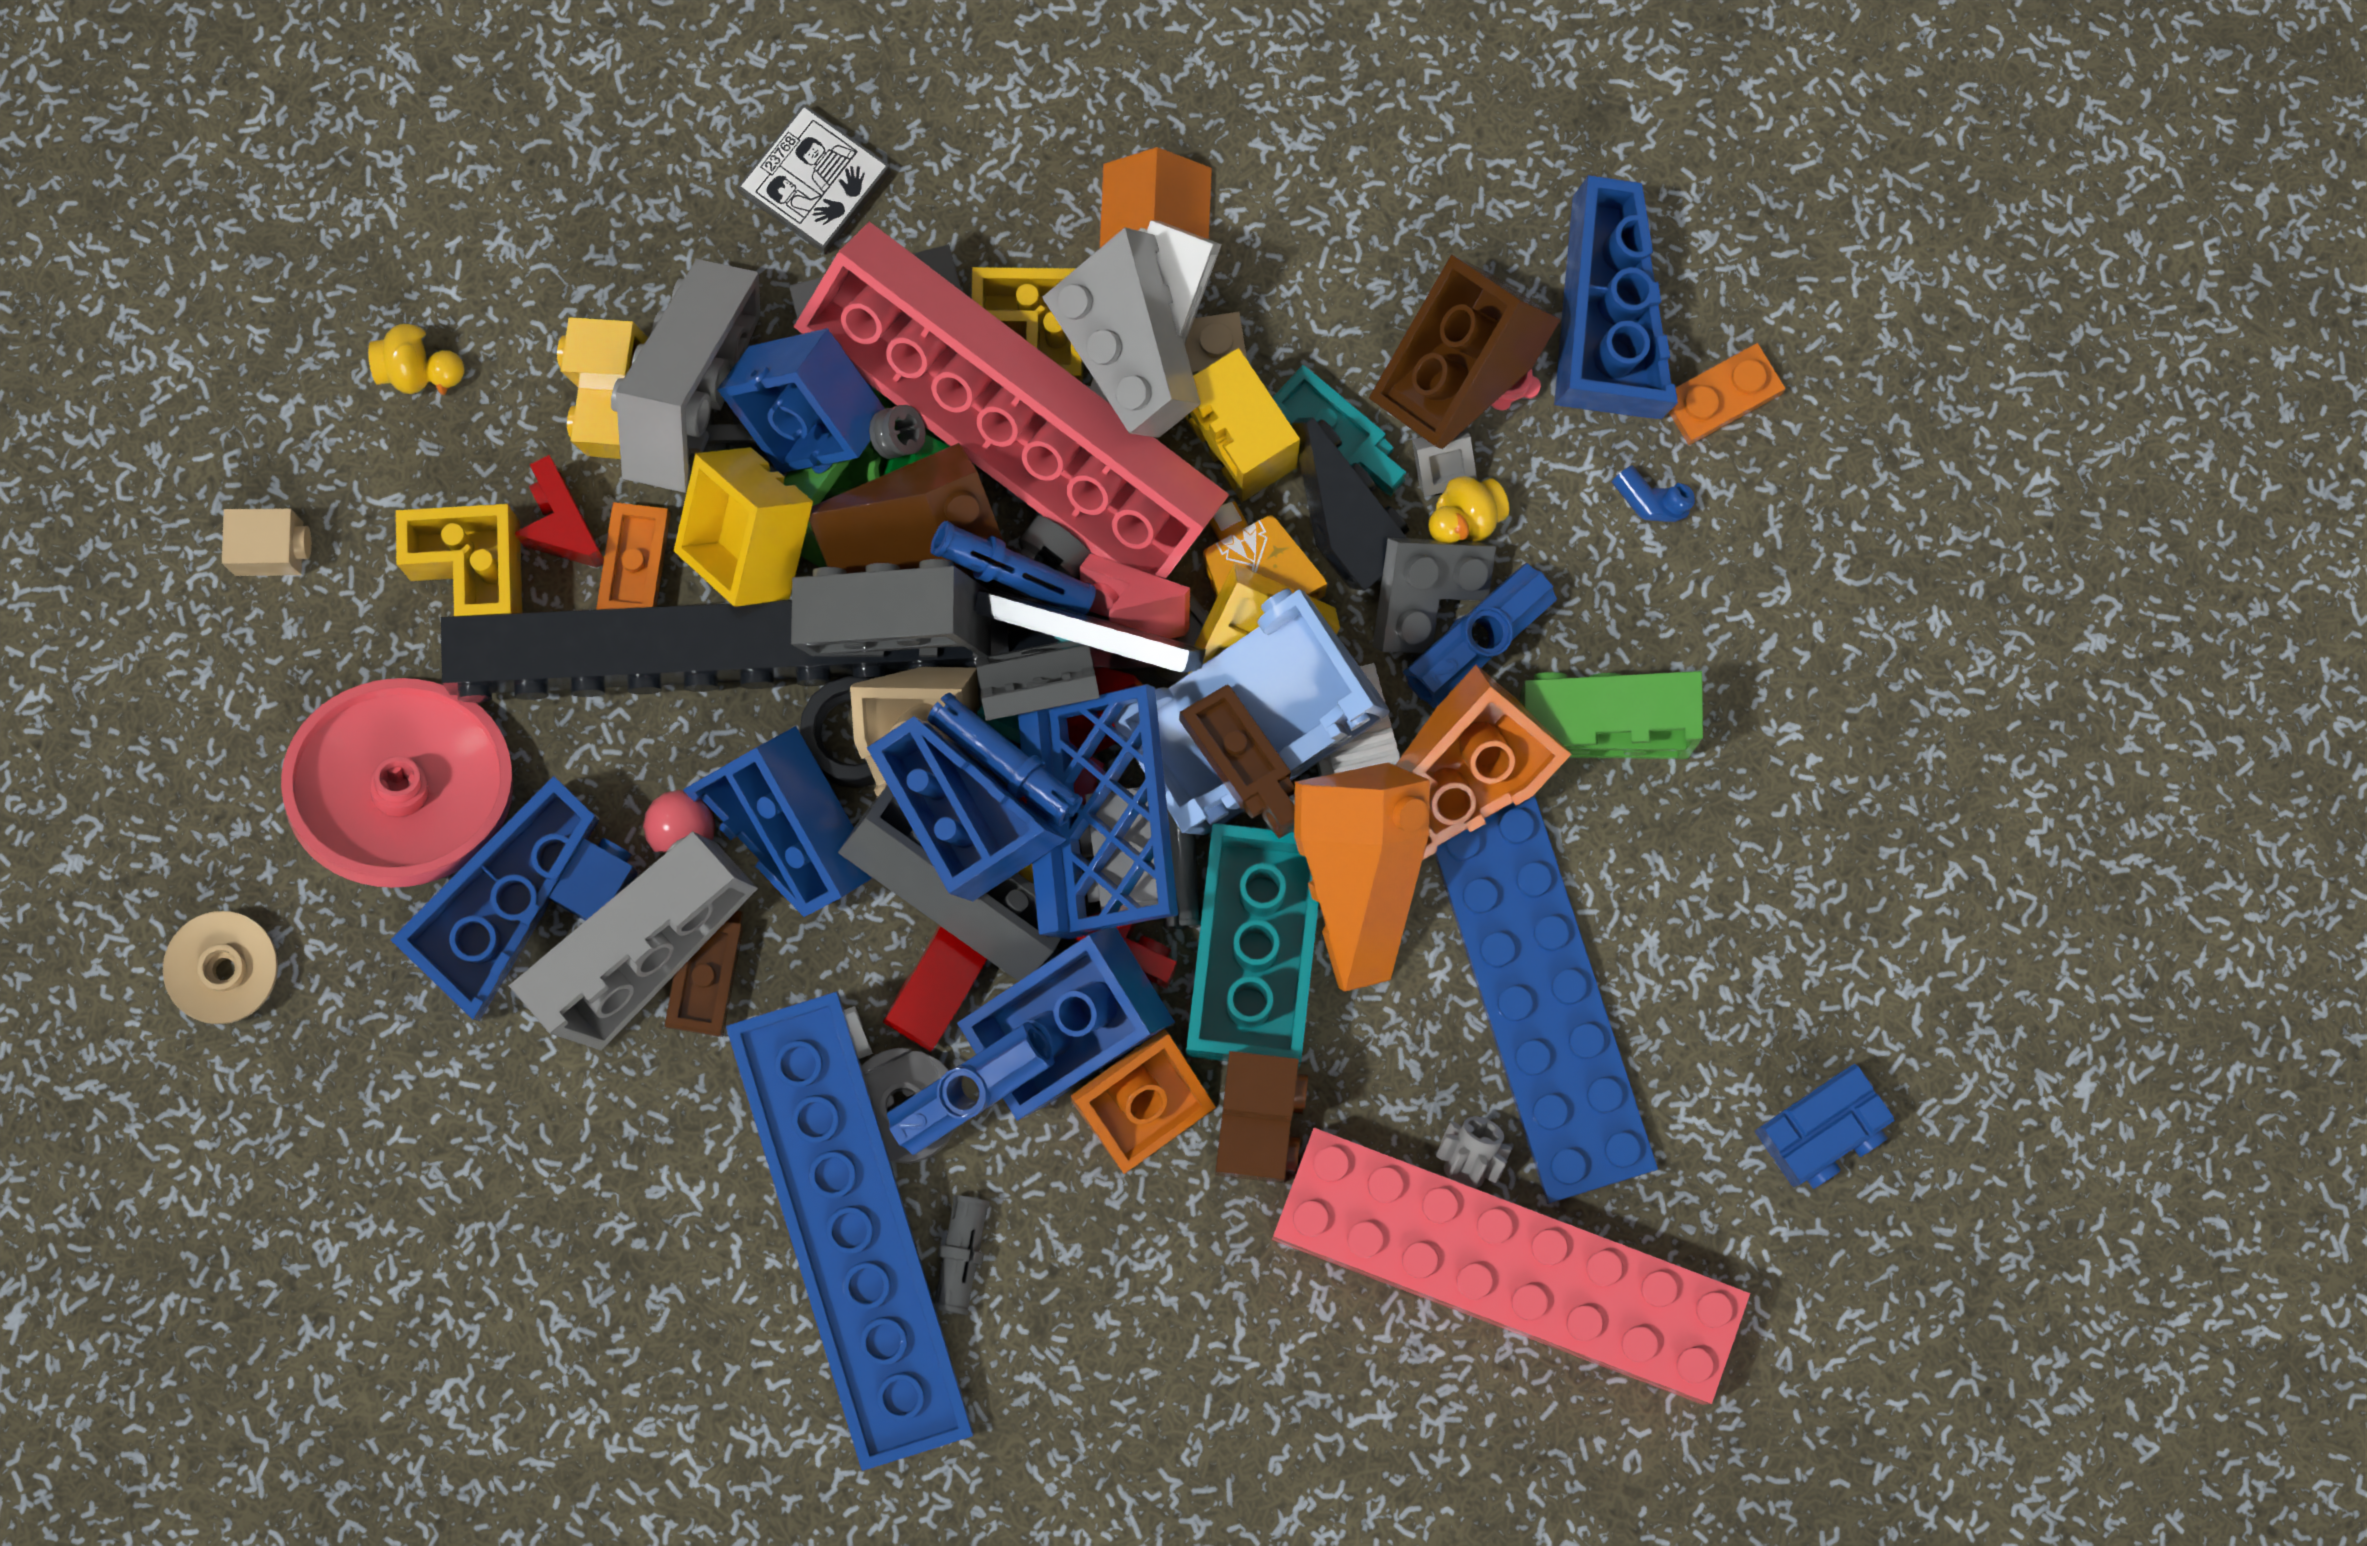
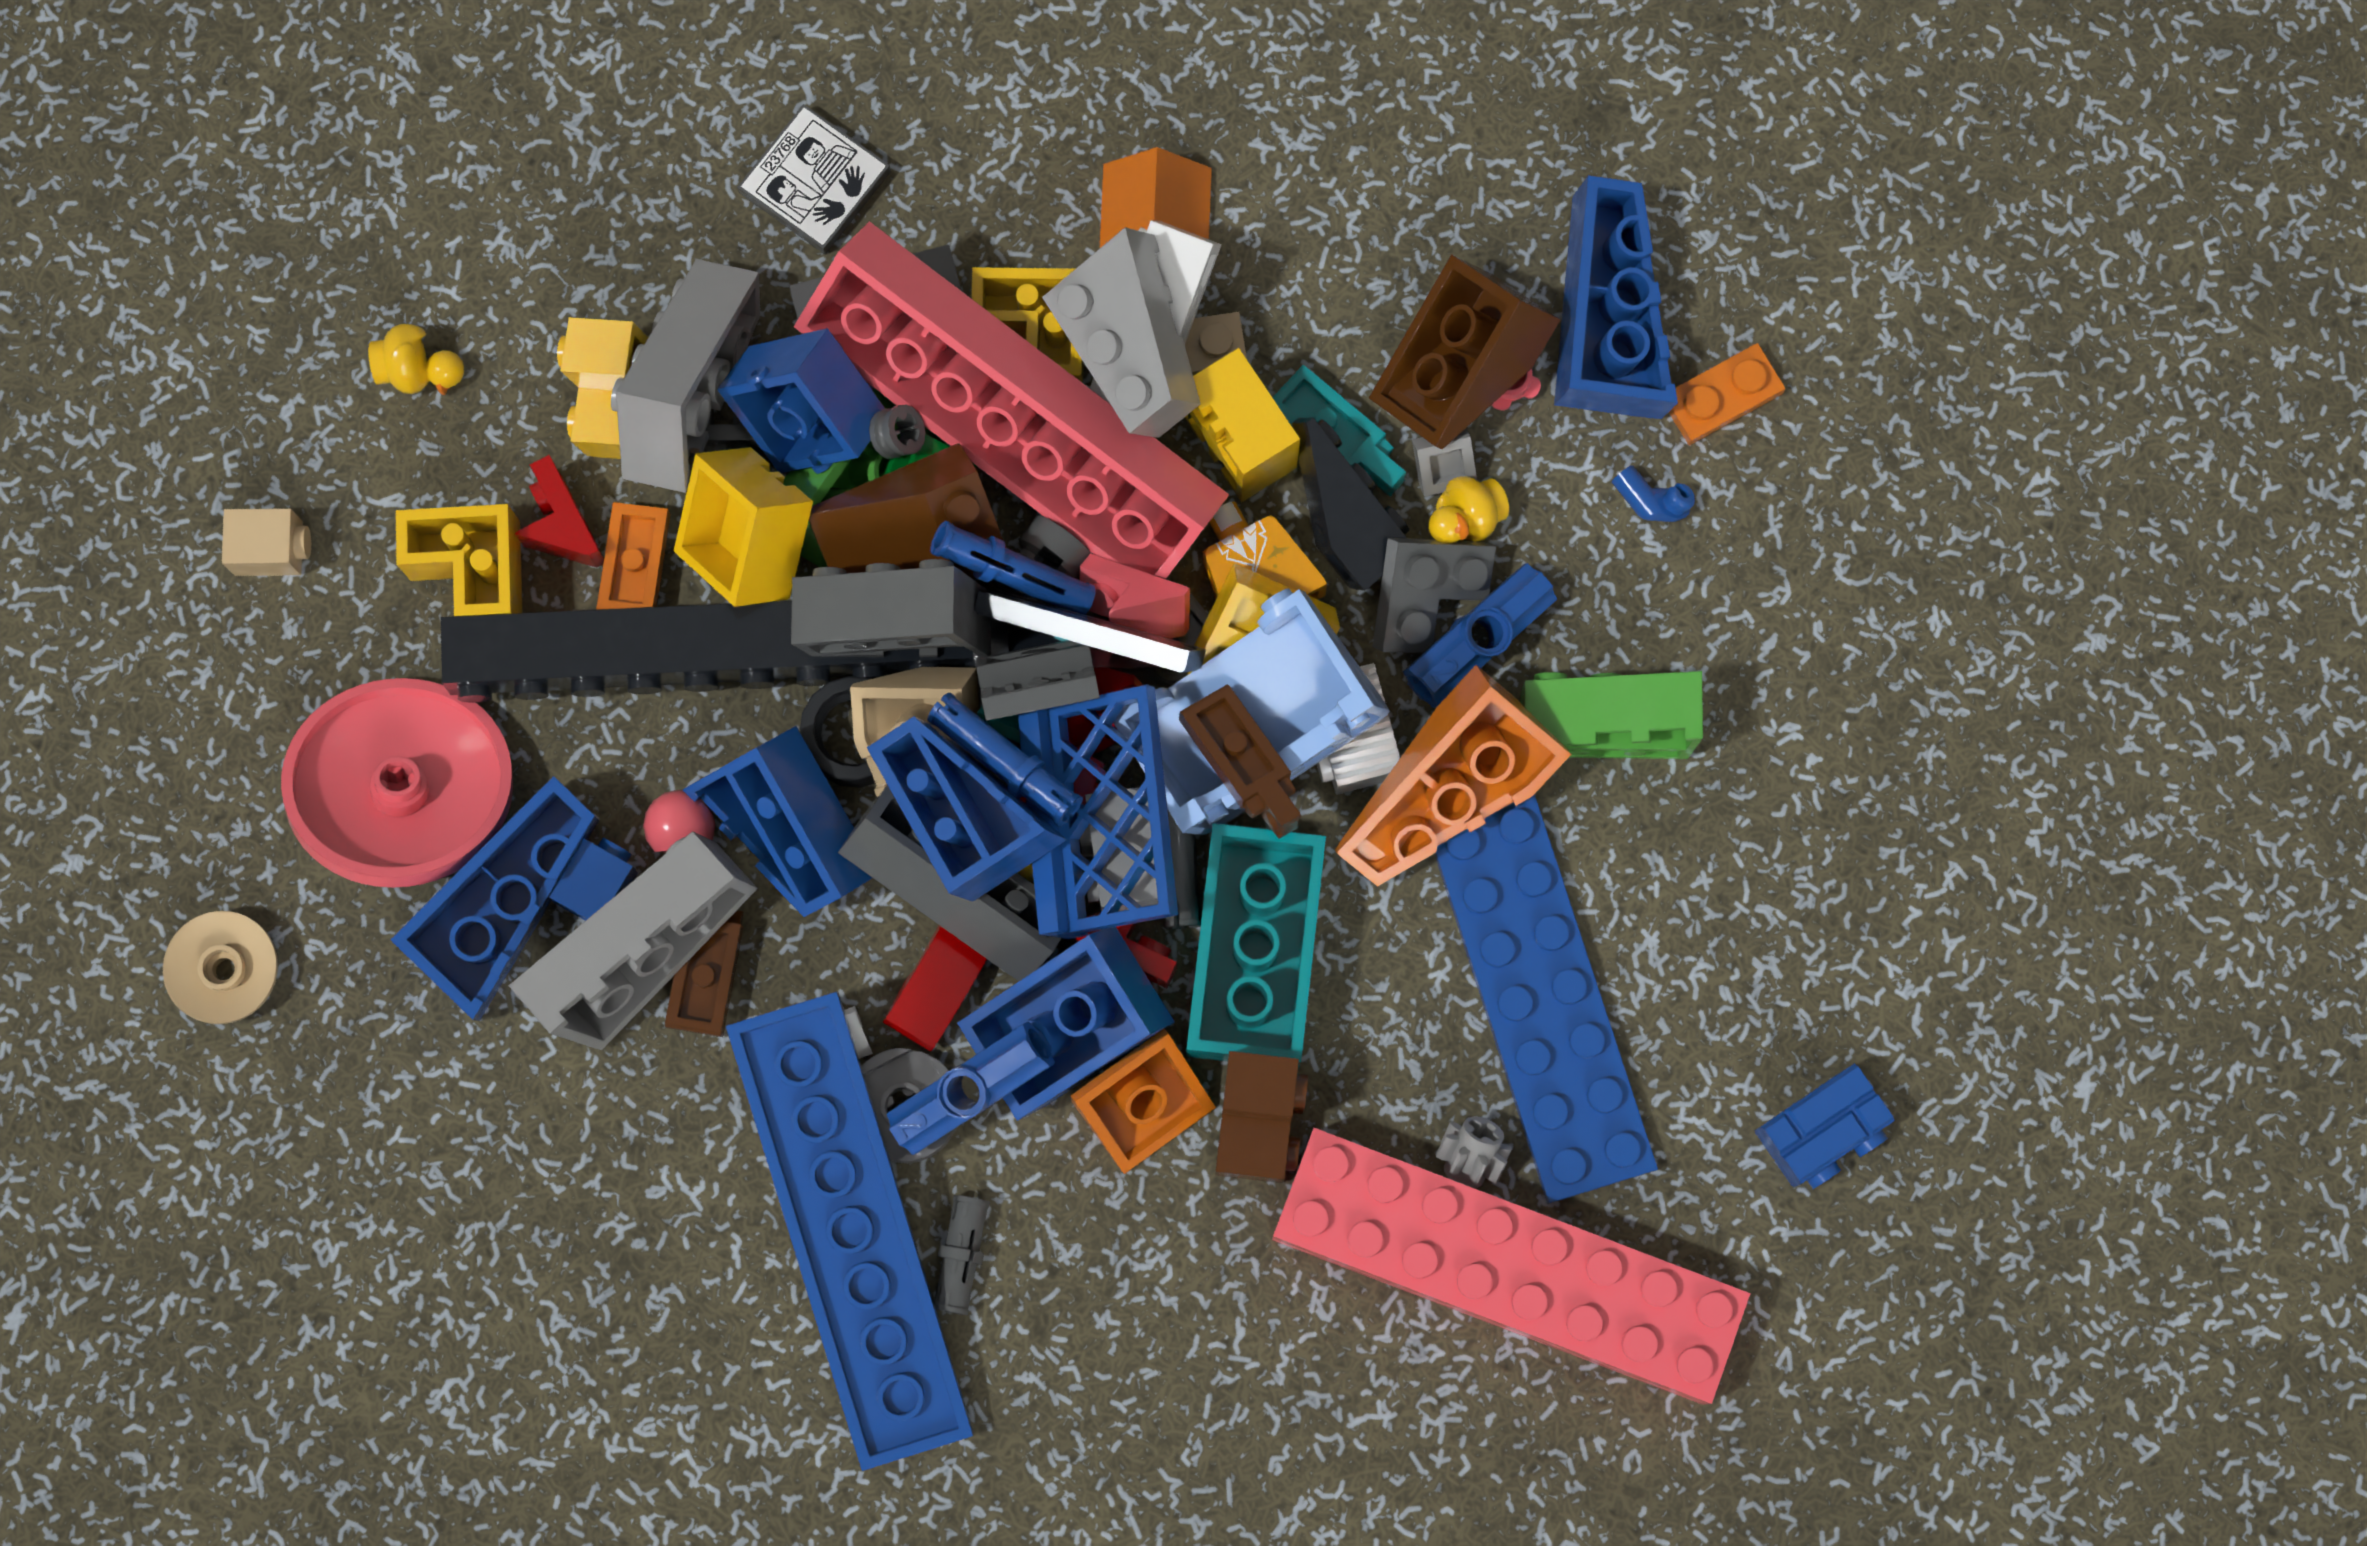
(1364, 854): orange wedge -> none

